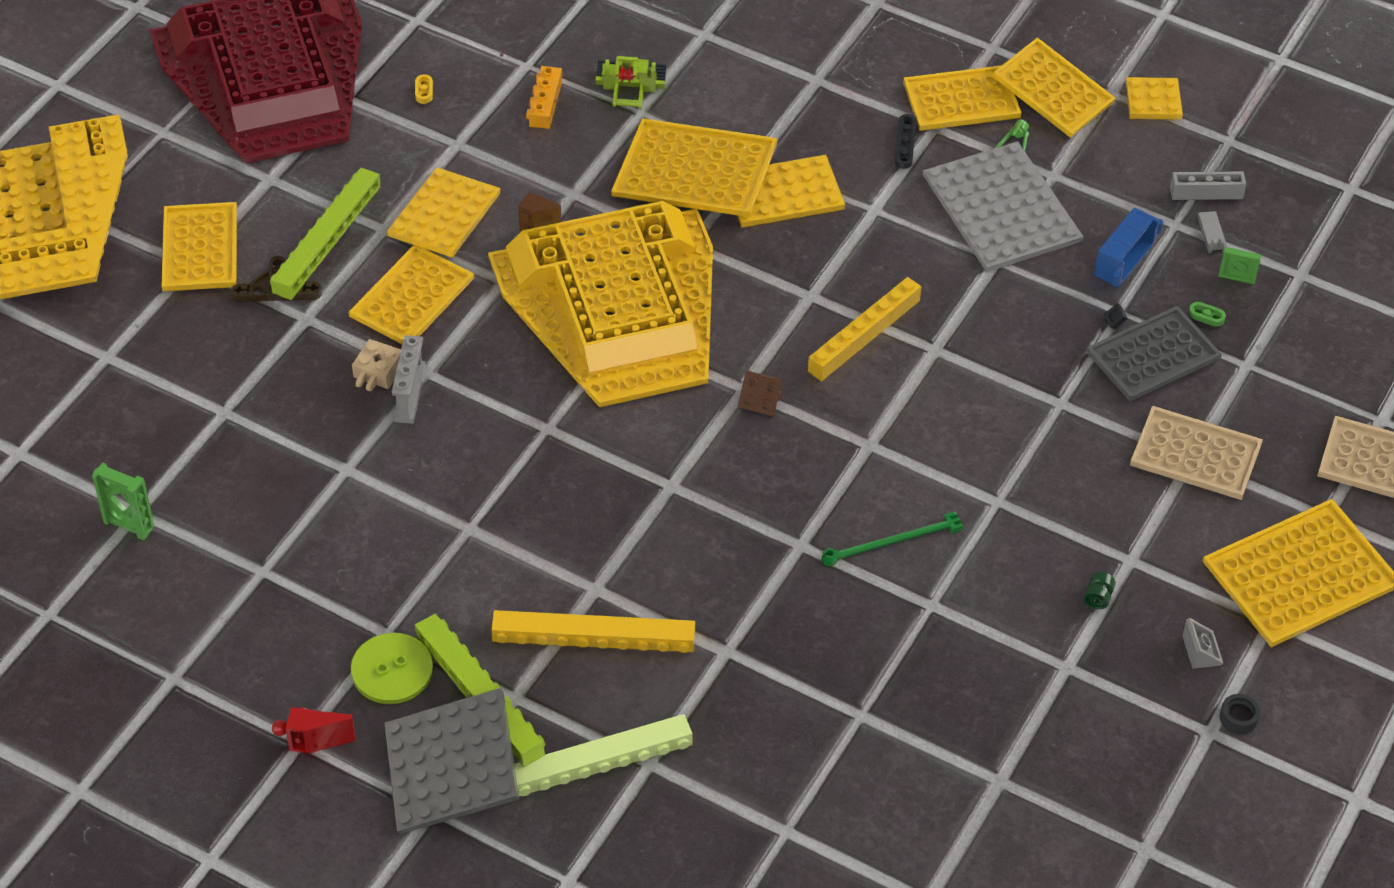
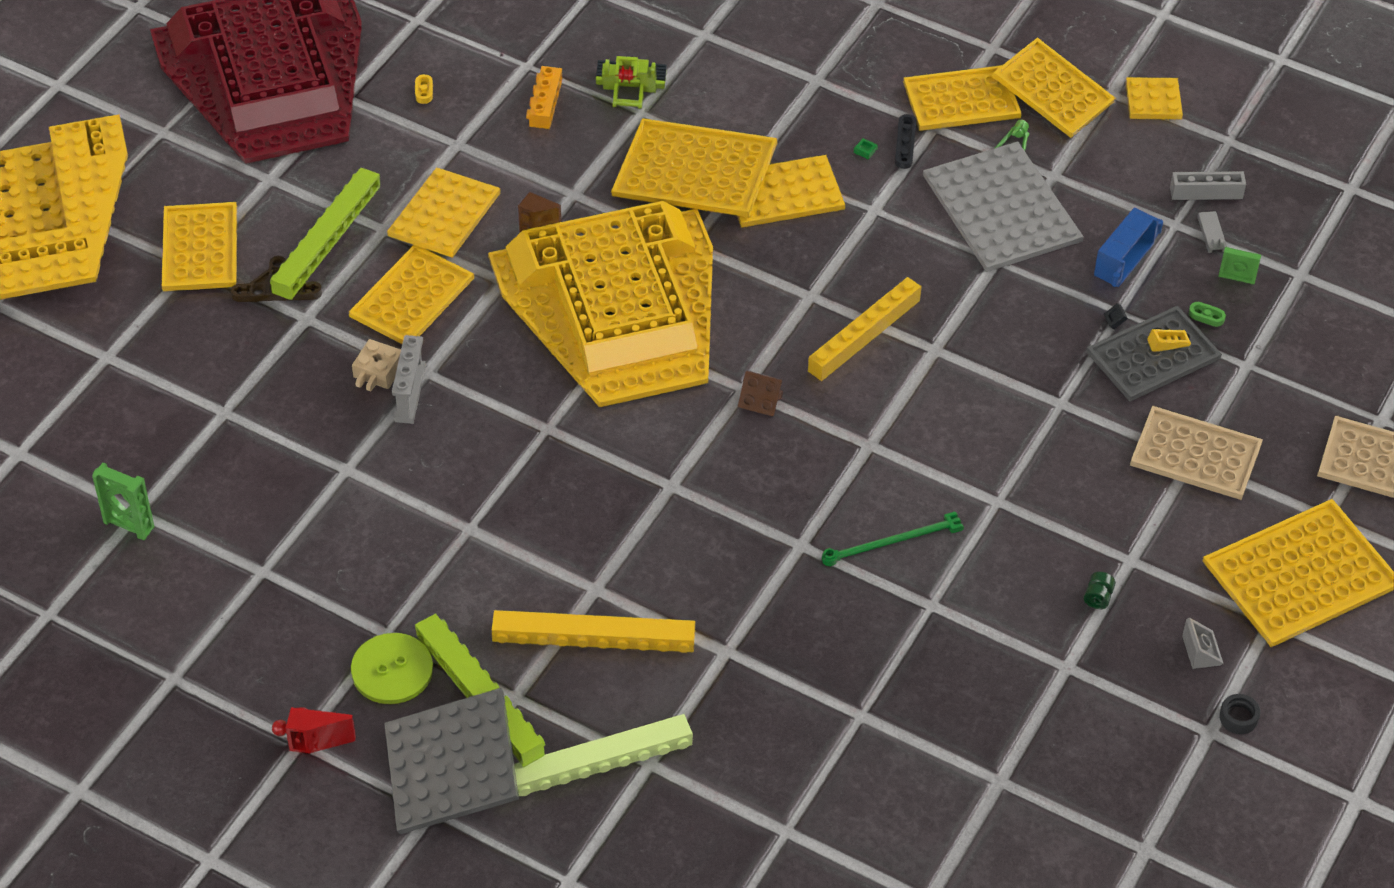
(865, 148): none -> green tile
(1161, 339): none -> yellow slope

